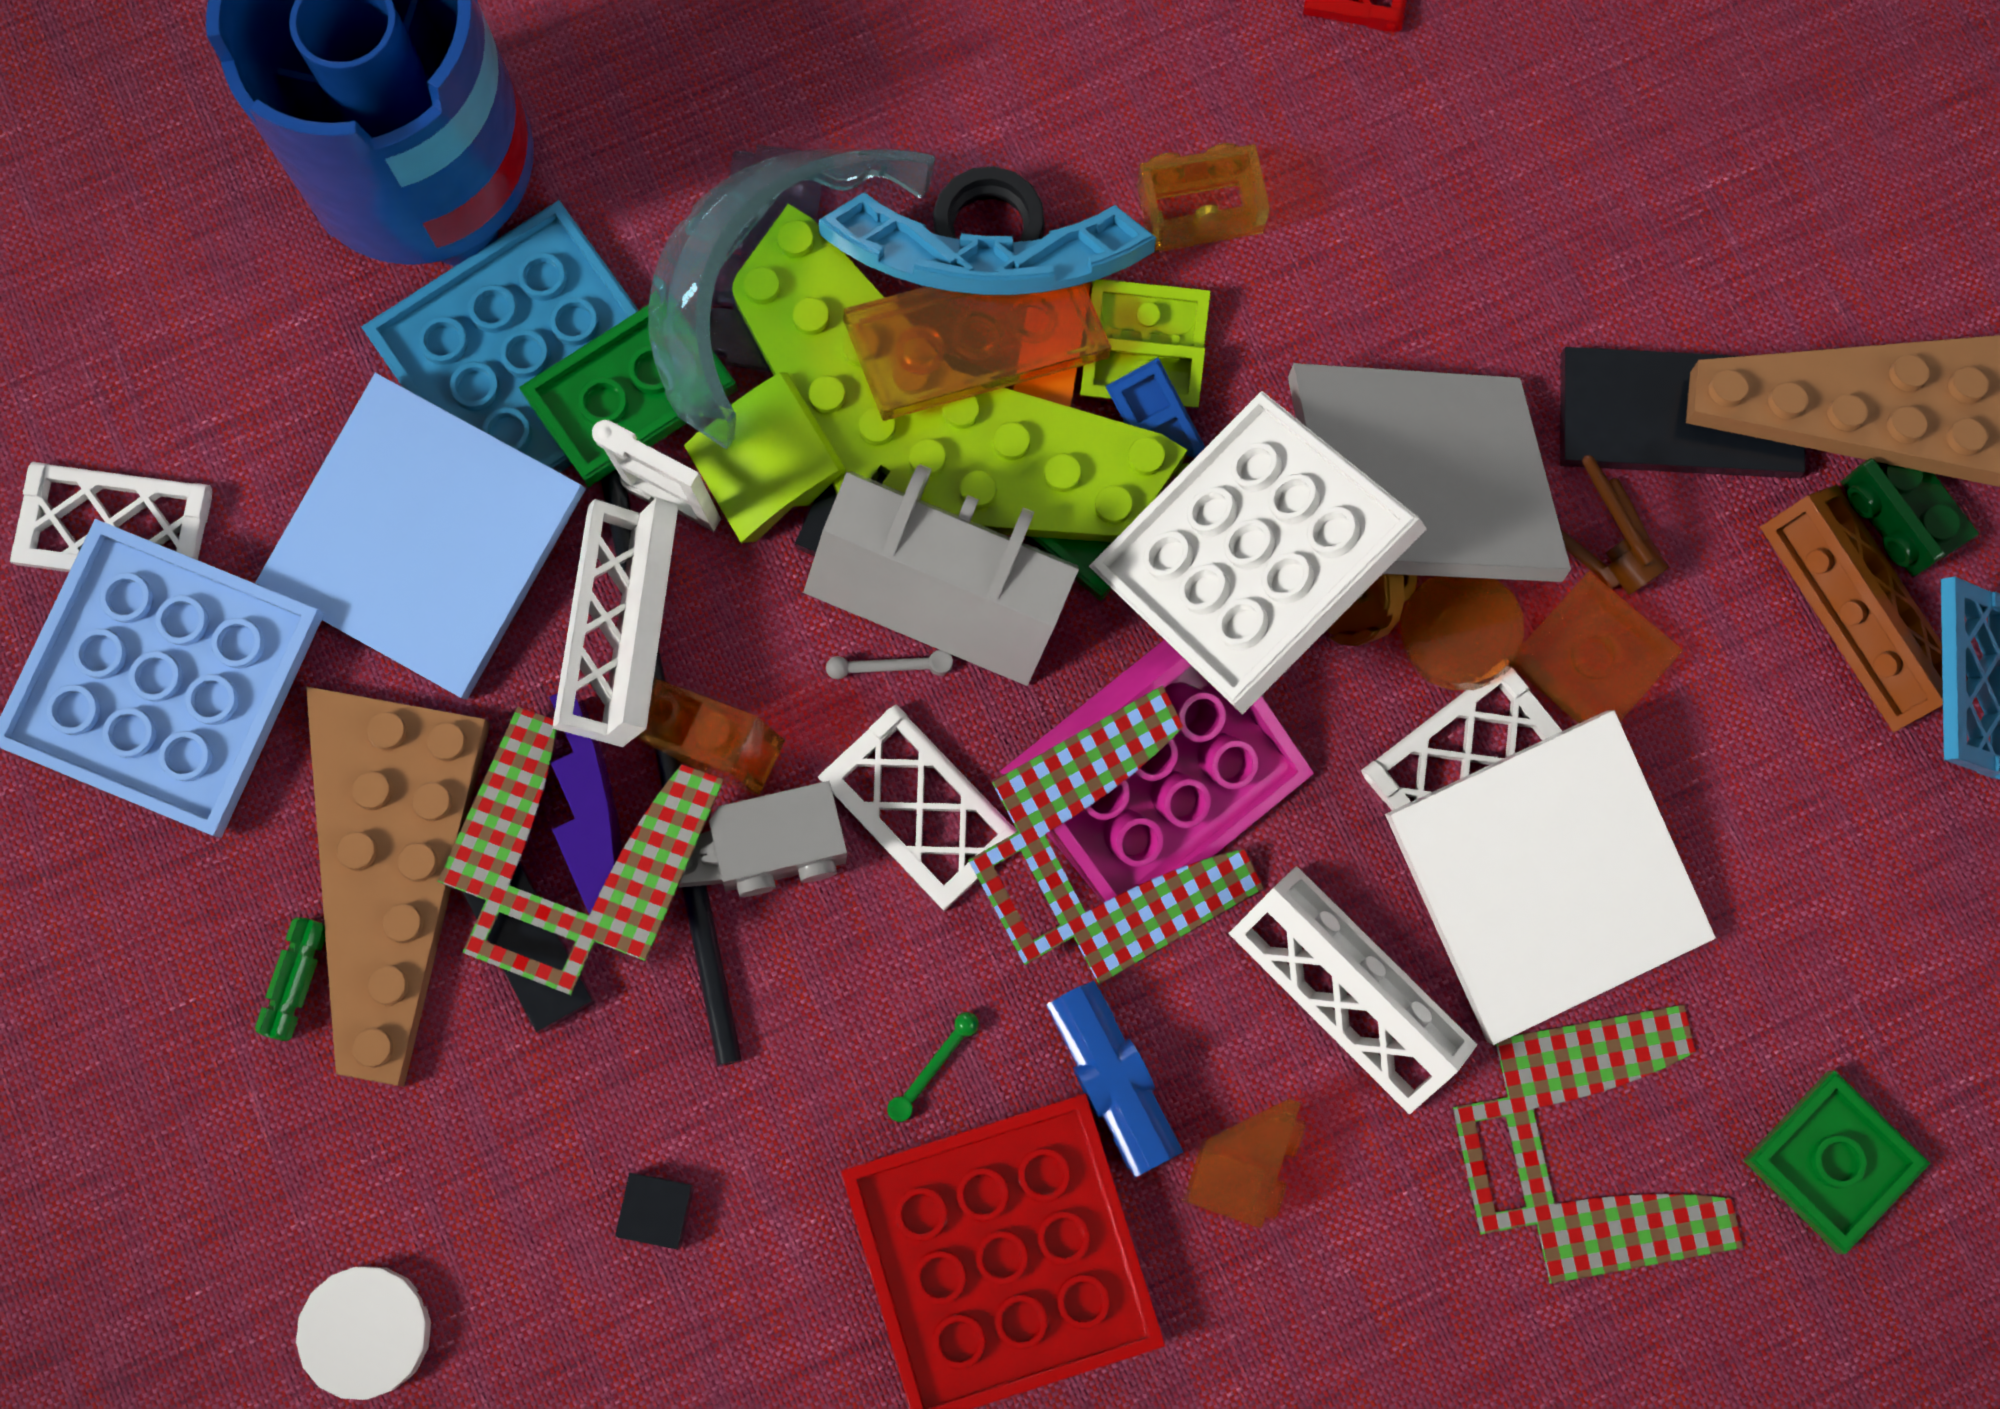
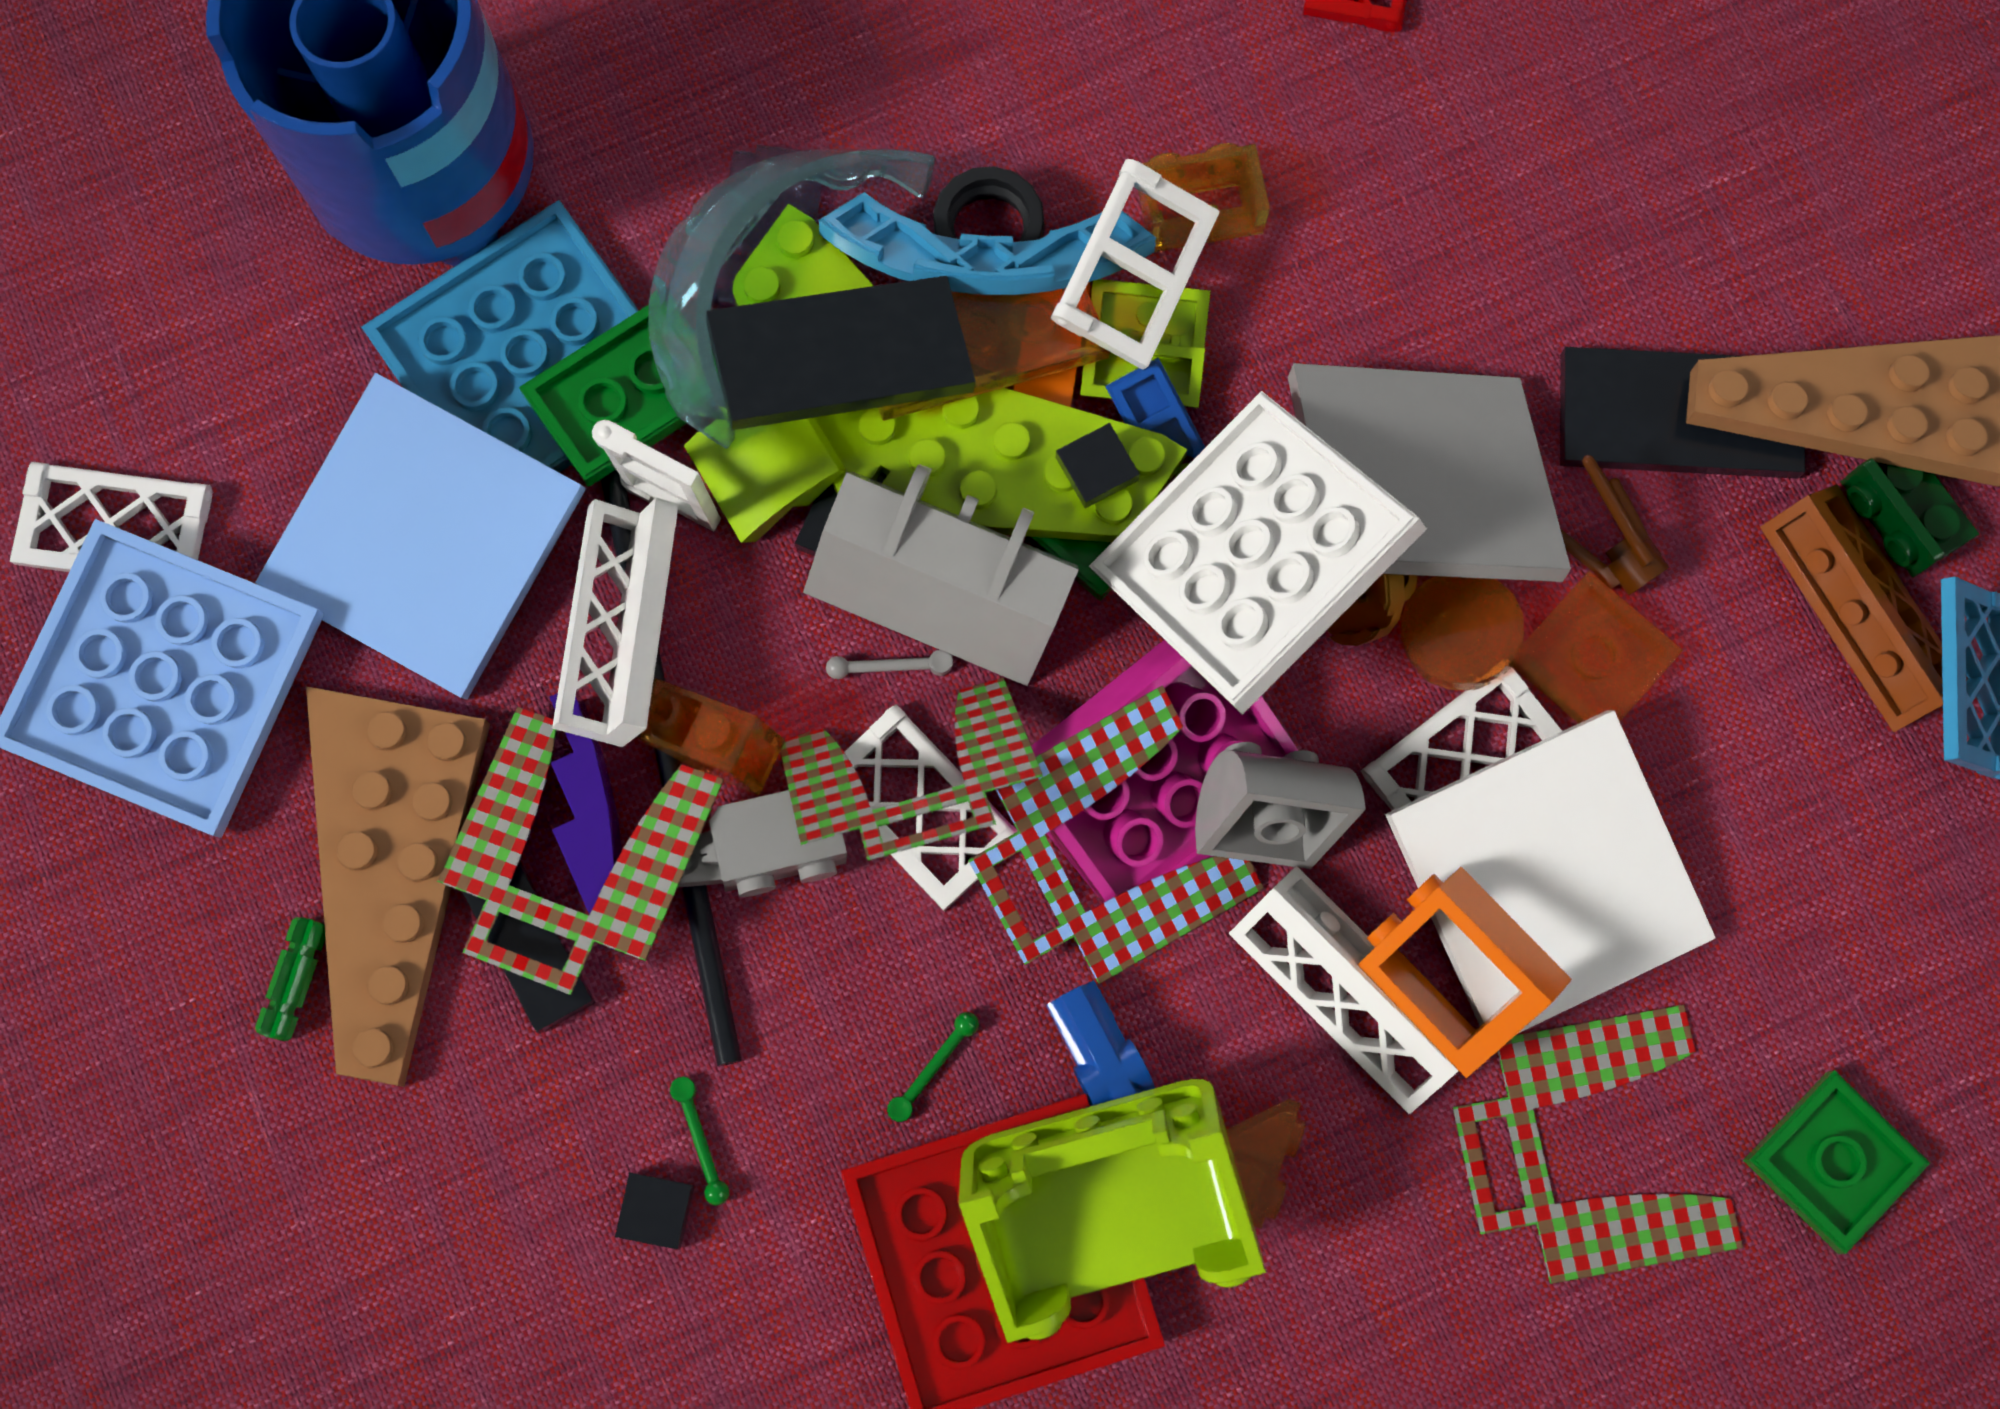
(363, 1332): white tile -> none
(684, 1091): none -> green hinge
(833, 801): none -> piece
(839, 352): none -> black tile
(1097, 465): none -> black tile
(1106, 1203): none -> lime windscreen
(1172, 284): none -> white window
(1274, 806): none -> light grey brick
(1497, 937): none -> orange window

